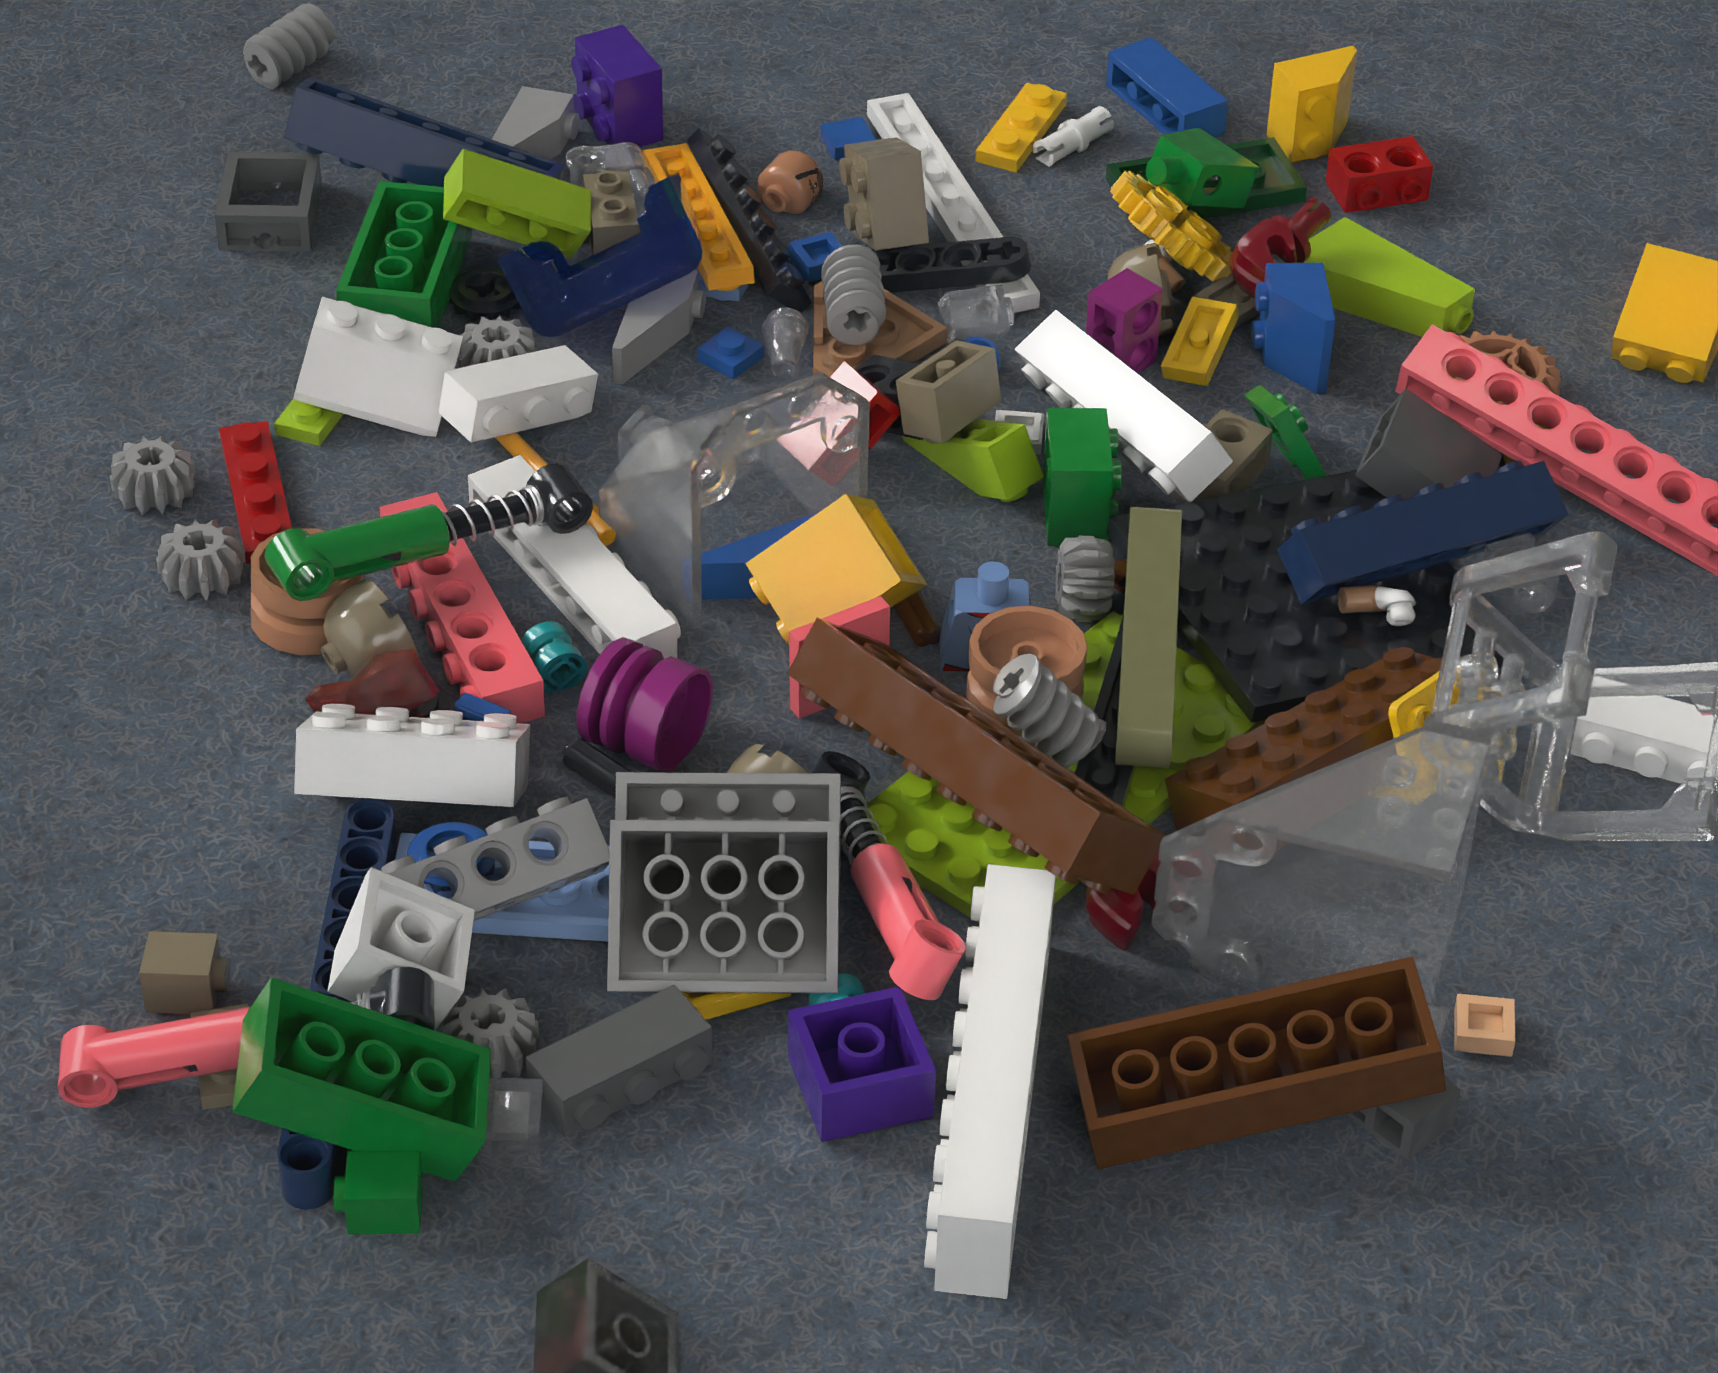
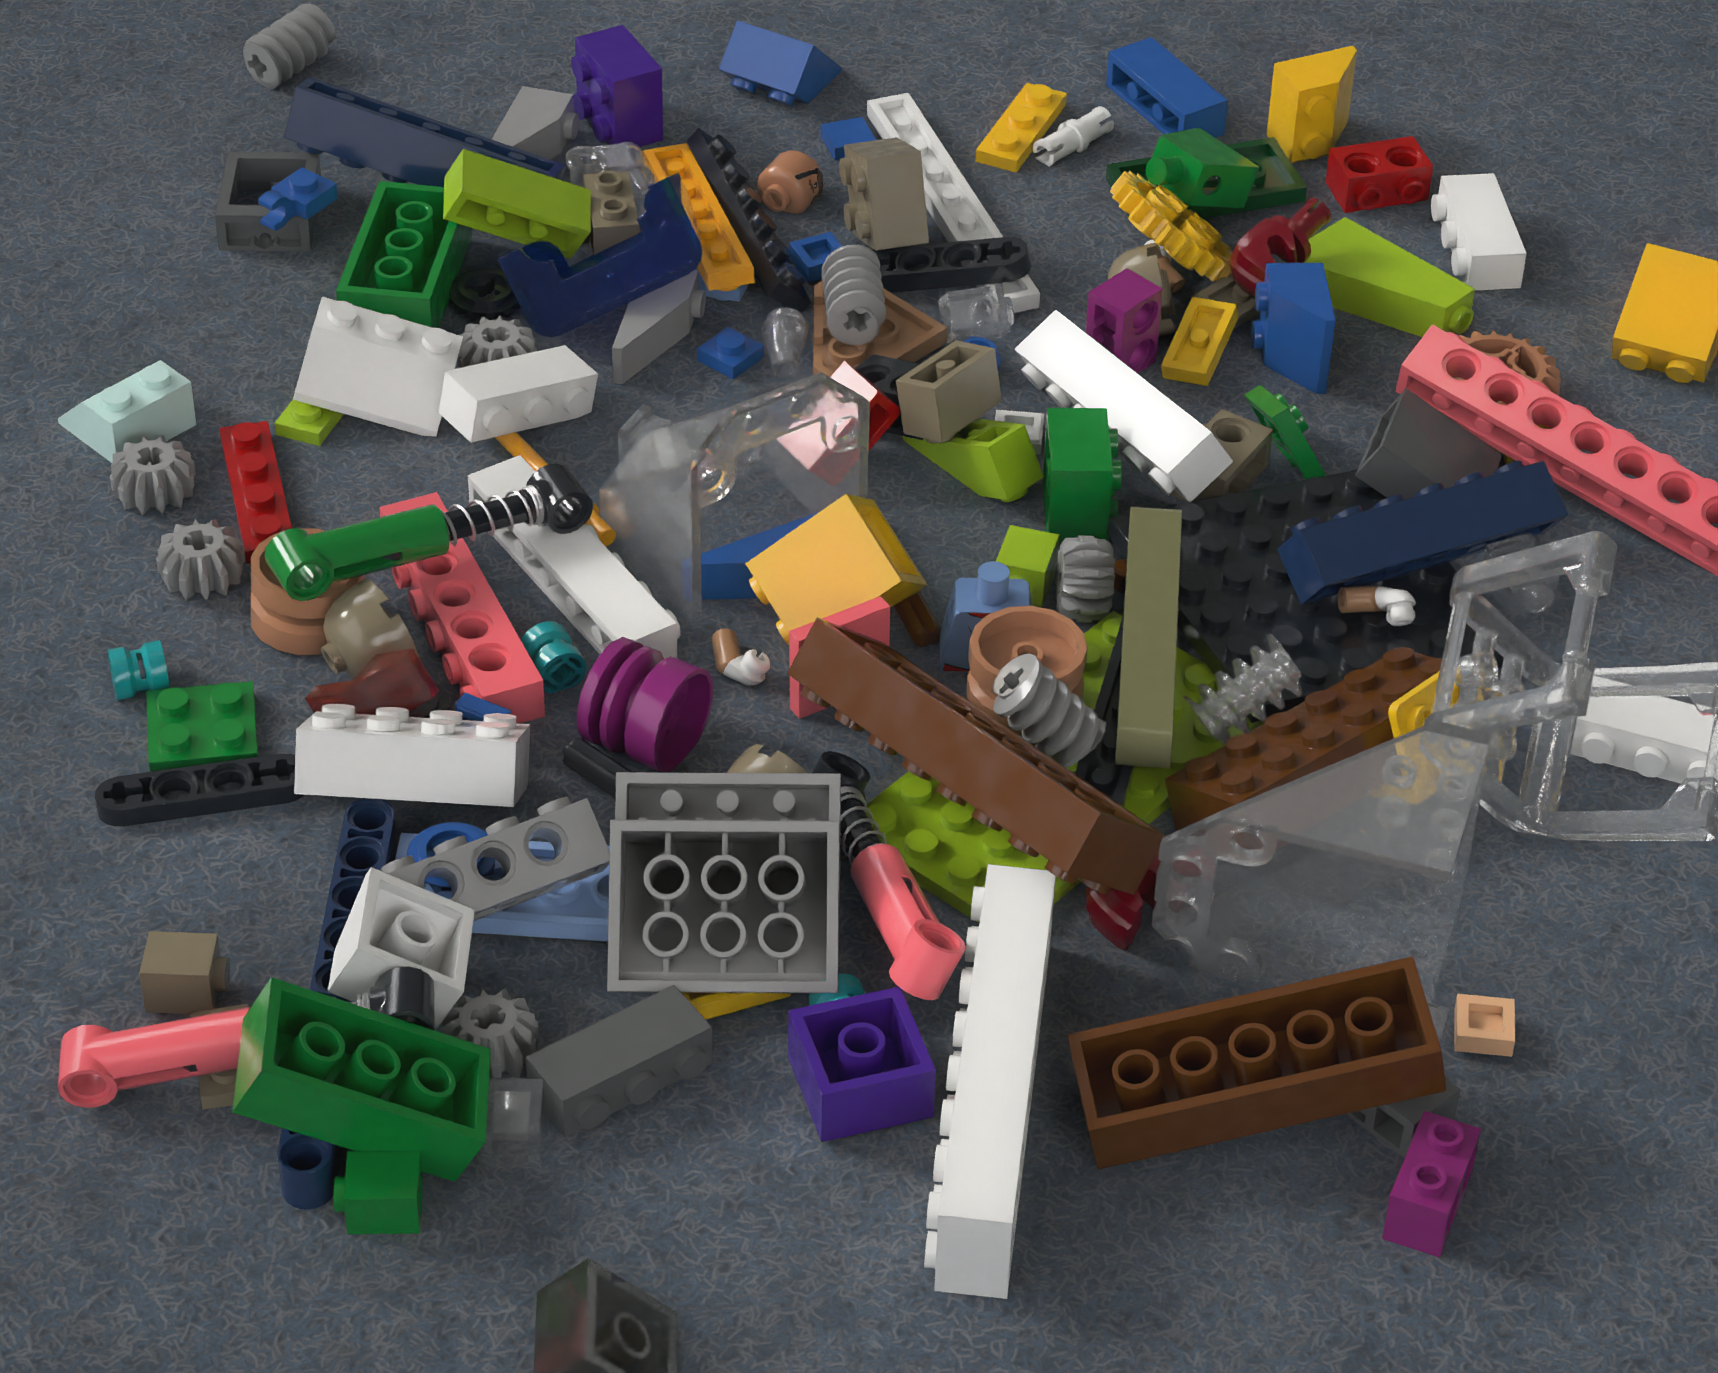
(126, 671): none -> teal wheel
(145, 404): none -> light aqua slope
(201, 725): none -> green plate
(202, 786): none -> black beam
(298, 194): none -> blue plate
(729, 662): none -> arm
(776, 64): none -> blue slope
(1031, 557): none -> lime brick
(1247, 691): none -> clear piece
(1431, 1184): none -> magenta brick
(1479, 231): none -> white brick

